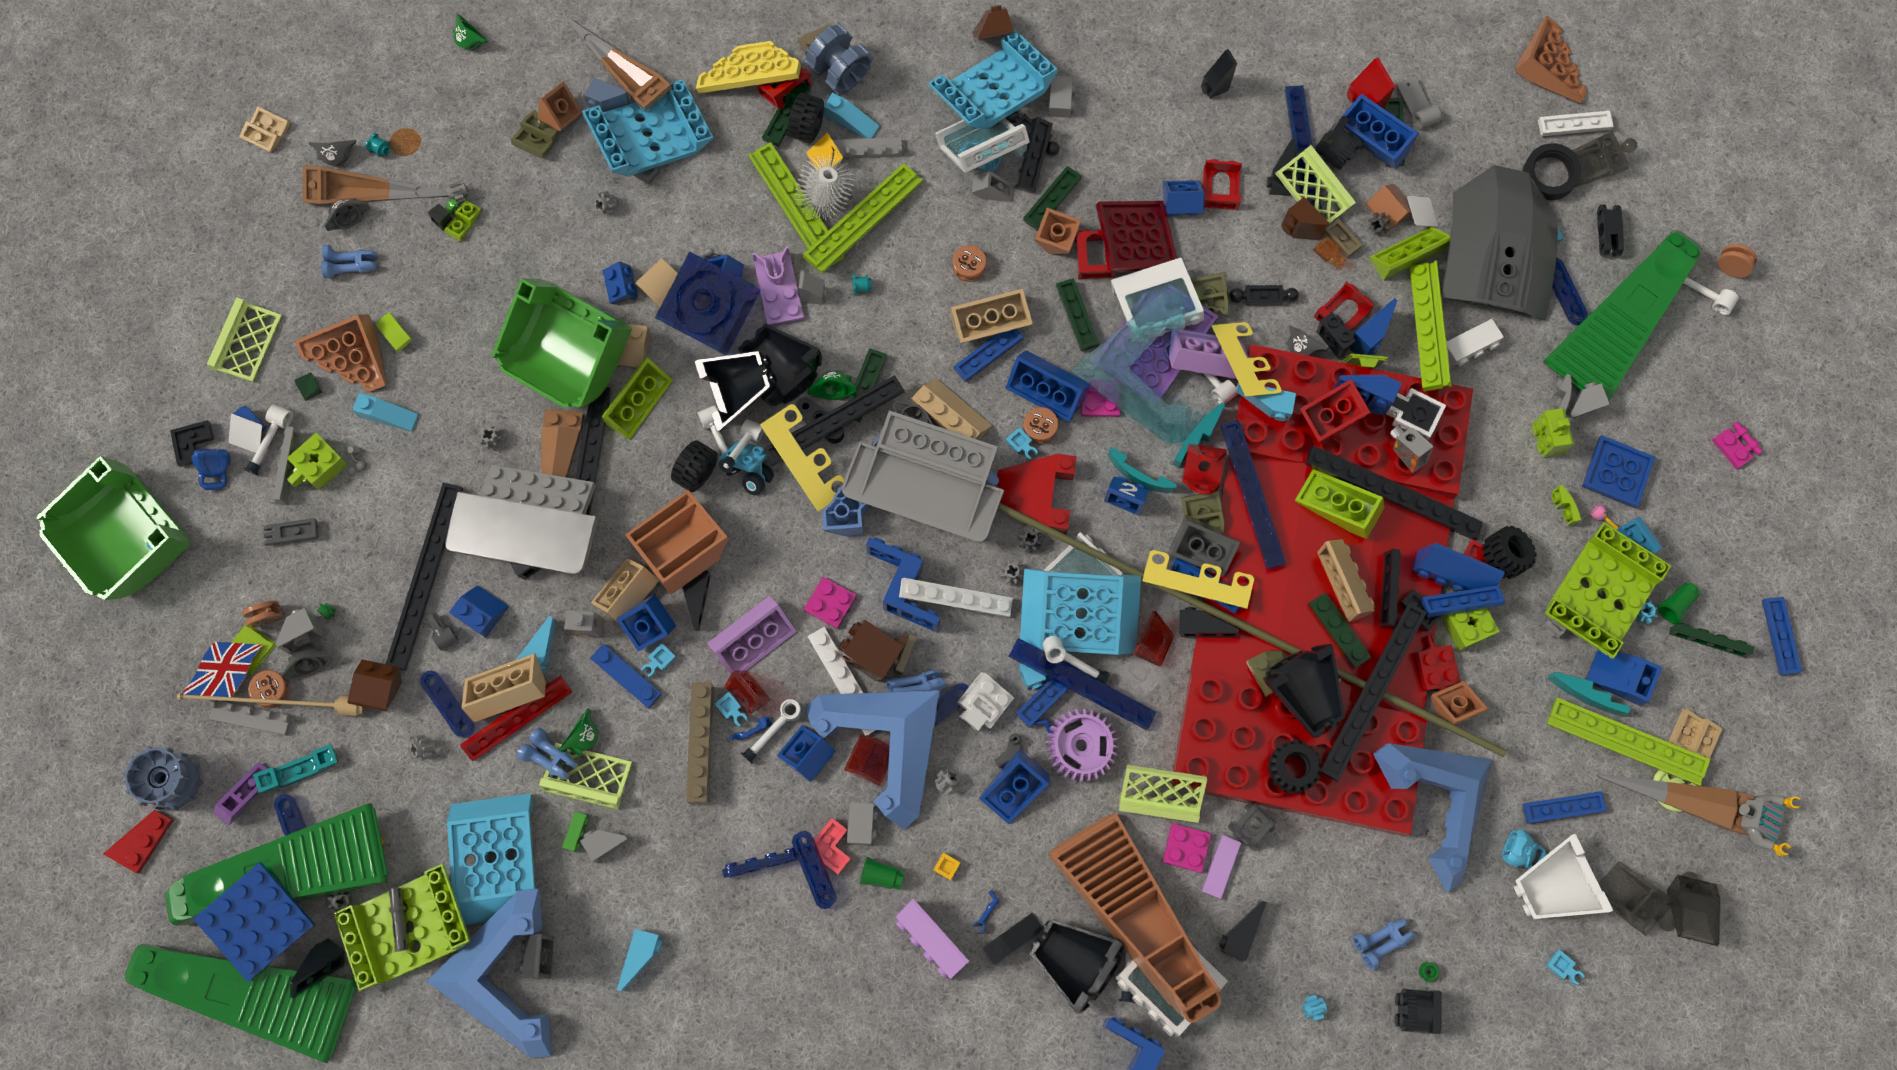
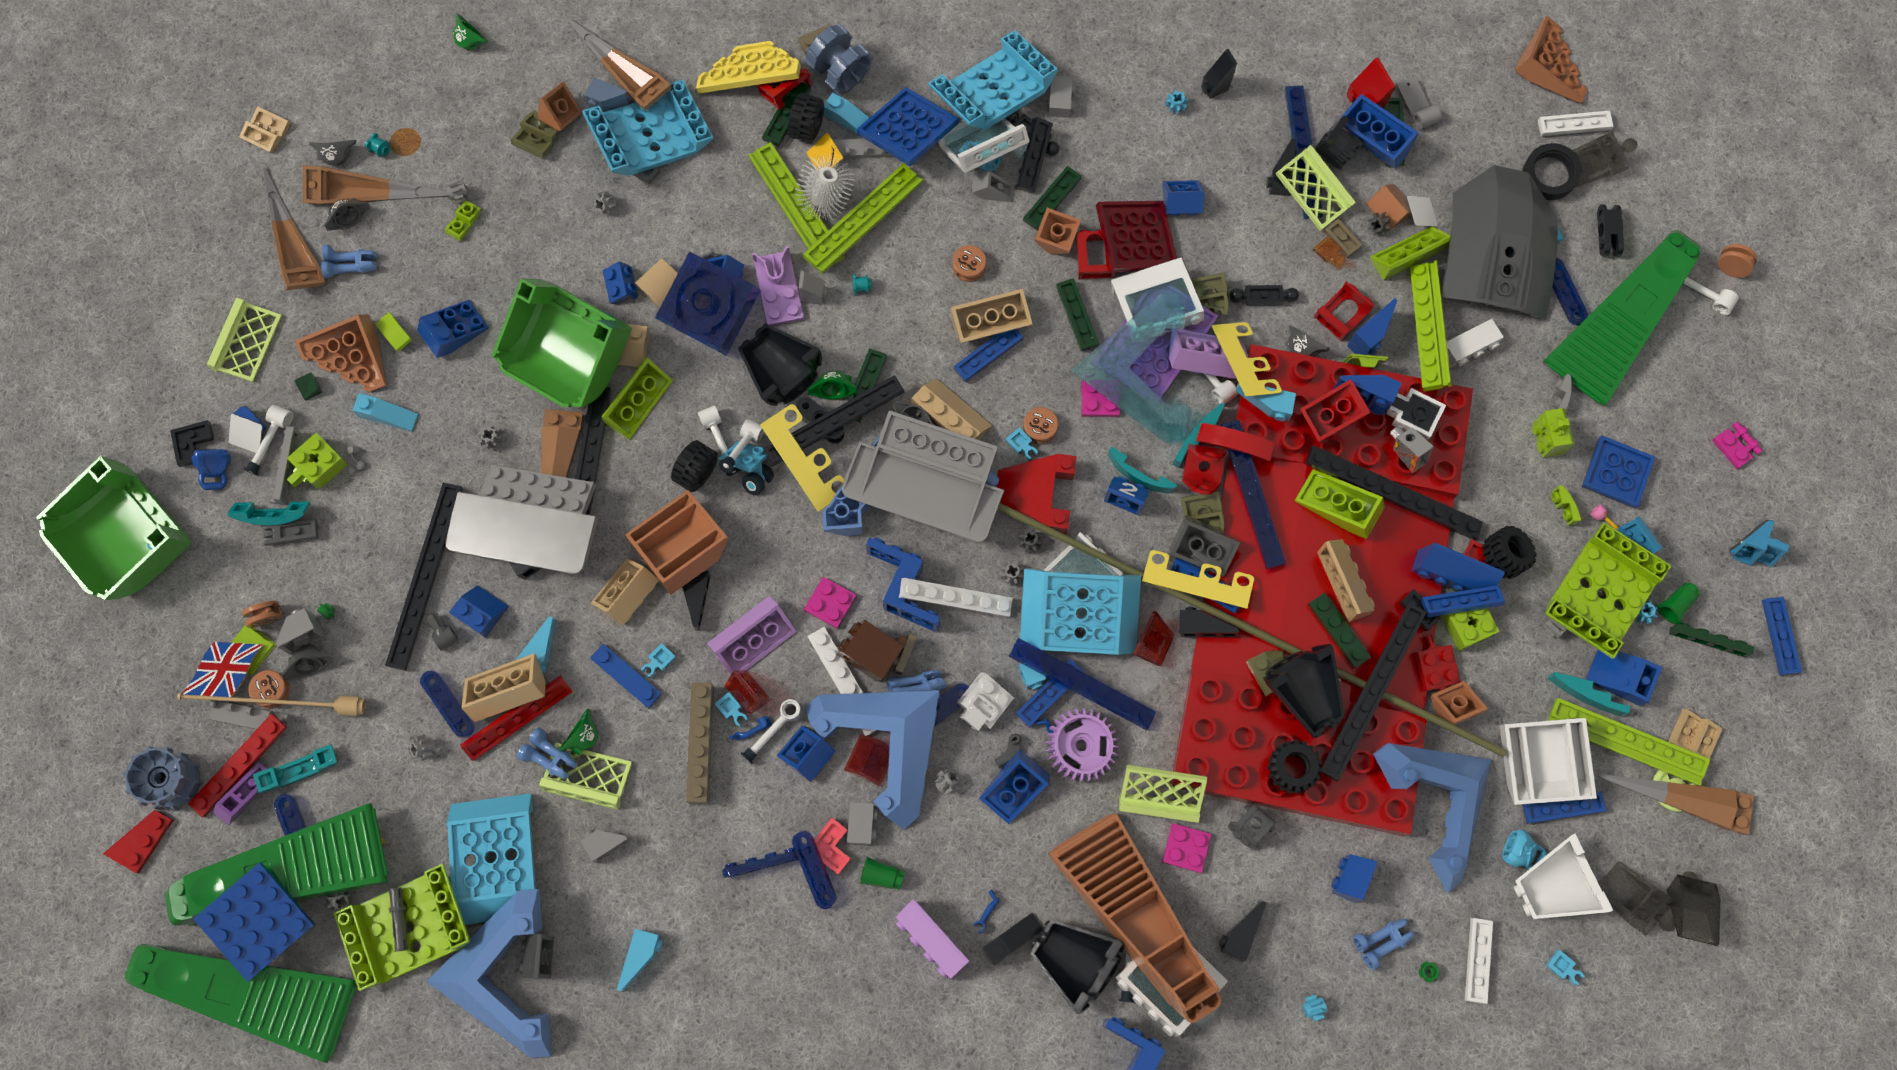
(237, 765): none -> red plate
(247, 513): none -> teal slope
(295, 259): none -> medium nougat plate
(318, 964): black slope -> none
(374, 685): reddish brown slope -> none
(441, 215): pearl dark grey piece -> none
(451, 328): none -> blue slope
(575, 831): bright green piece -> none
(582, 624): light grey torso -> none
(646, 622): blue slope -> none
(736, 383): black cone -> none
(907, 126): none -> blue plate
(946, 866): yellow plate -> none
(993, 23): reddish brown slope -> none
(1047, 385): blue slope -> none
(1060, 654): white piece -> none
(1176, 102): none -> medium azure gear
(1221, 867): lavender tile -> none
(1222, 201): red panel -> none
(1236, 441): none -> red slope
(1304, 221): reddish brown slope -> none
(1336, 335): black plate -> none
(1353, 877): none -> blue slope
(1390, 589): black hinge -> none
(1419, 1011): black piece -> none
(1478, 961): none -> white plate
(1548, 761): none -> white slope
(1589, 399): light grey slope -> none
(1759, 546): none -> dark azure piece
(1763, 820): light grey torso -> none

